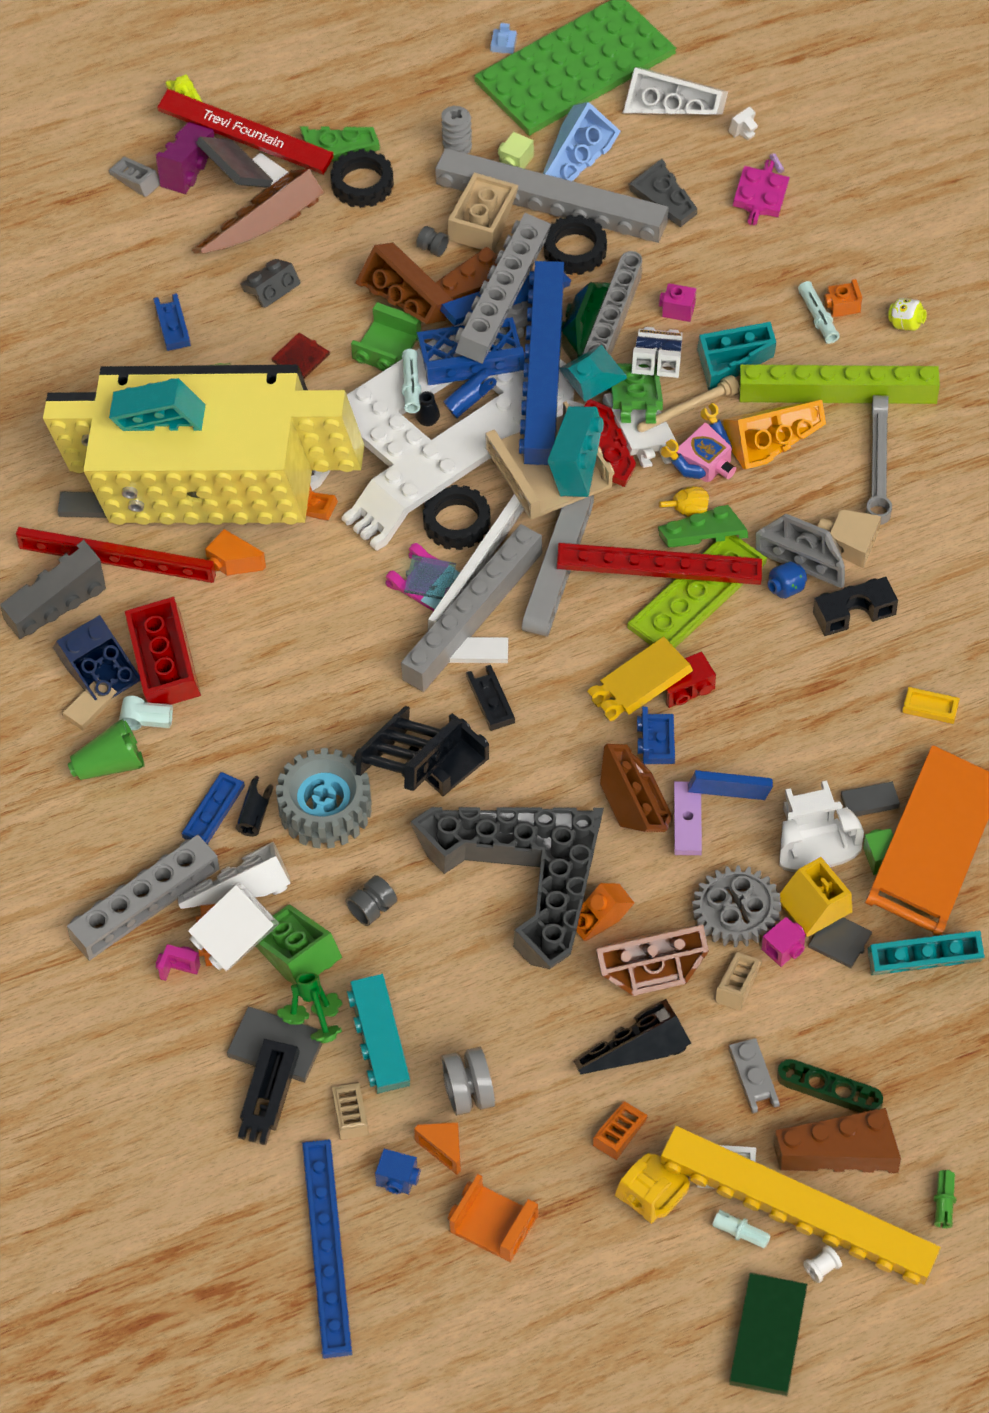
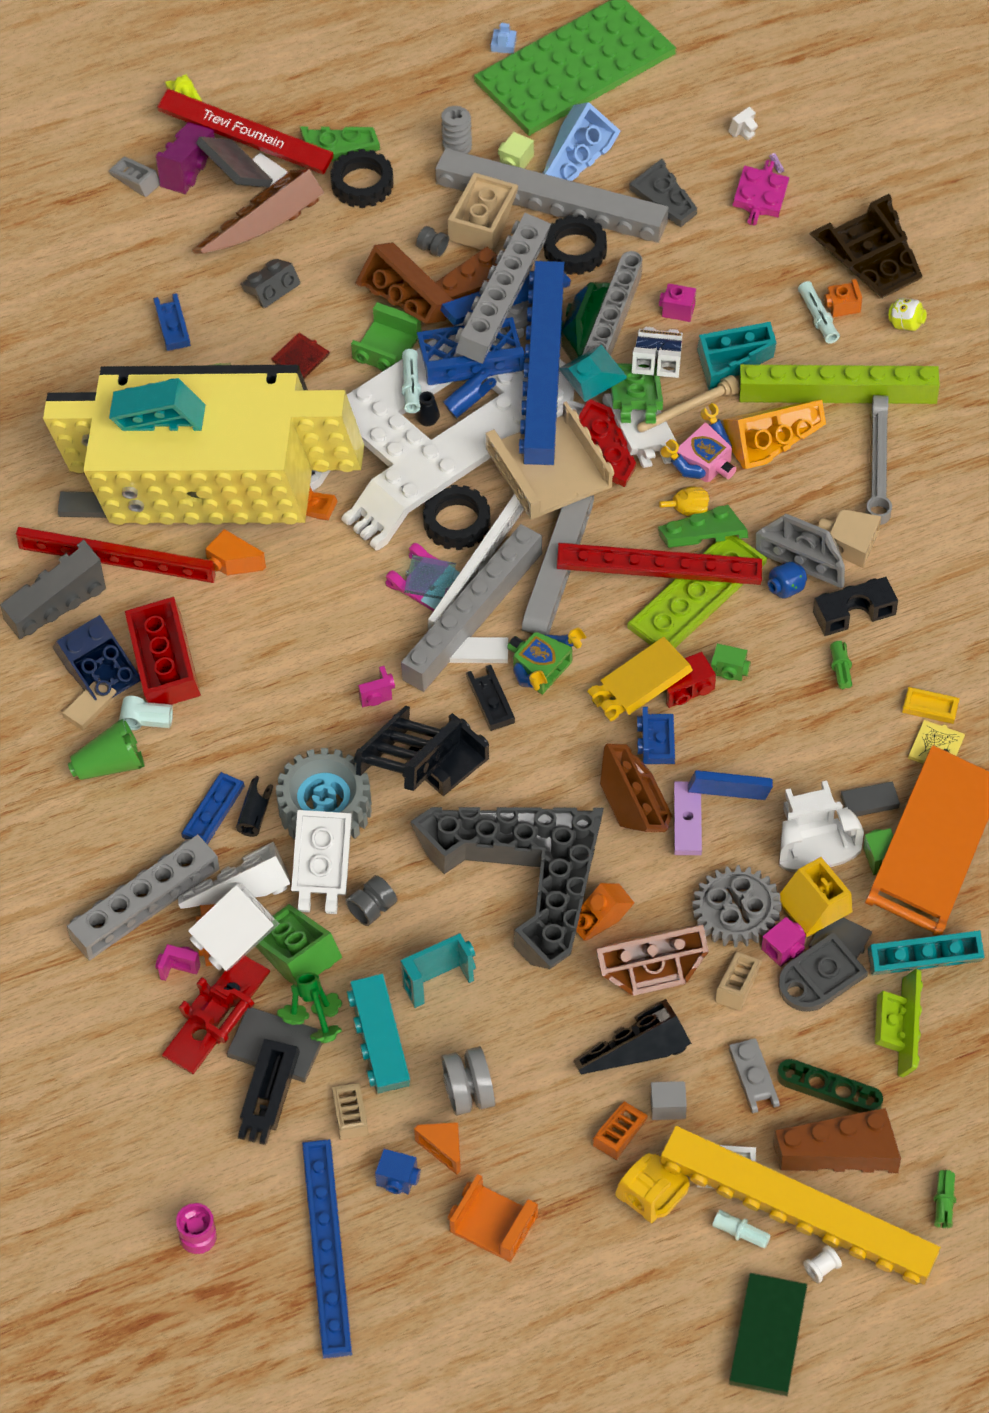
(196, 1228): none -> dark pink wheel
(209, 1008): none -> red piece
(321, 857): none -> white tile
(377, 691): none -> dark pink bracket
(435, 961): none -> teal panel
(543, 658): none -> torso
(576, 451): teal wedge -> none
(667, 94): white wedge -> none
(668, 1100): none -> light grey panel
(730, 662): none -> bright green brick
(821, 973): none -> dark grey tile
(841, 664): none -> bright green axle
(873, 248): none -> dark brown wedge
(899, 1022): none -> lime bracket
(936, 735): none -> light yellow piece

